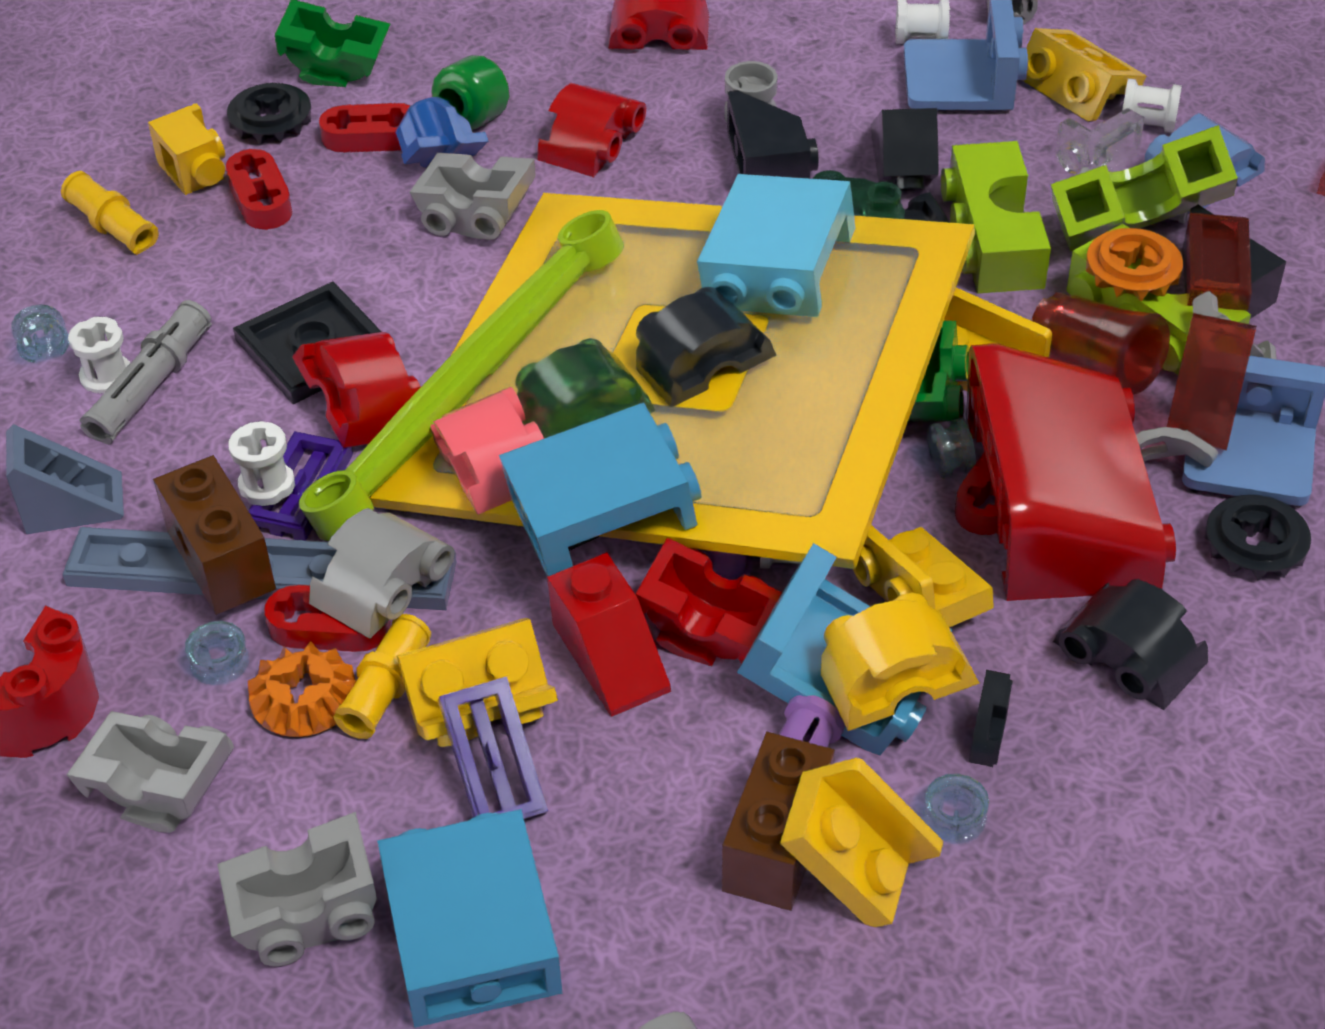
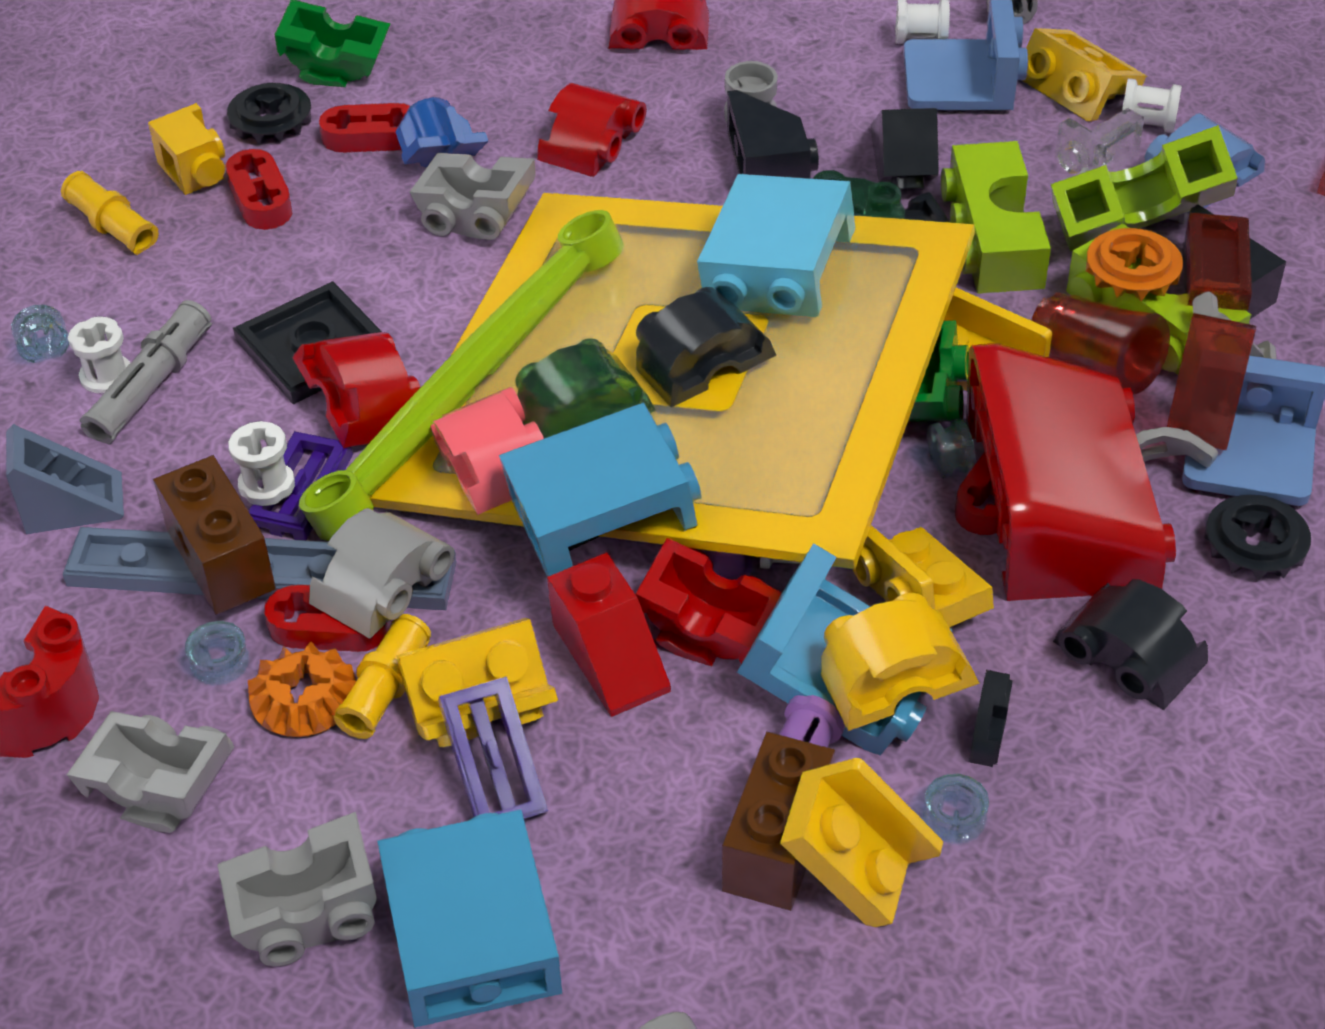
(474, 88): green head -> none

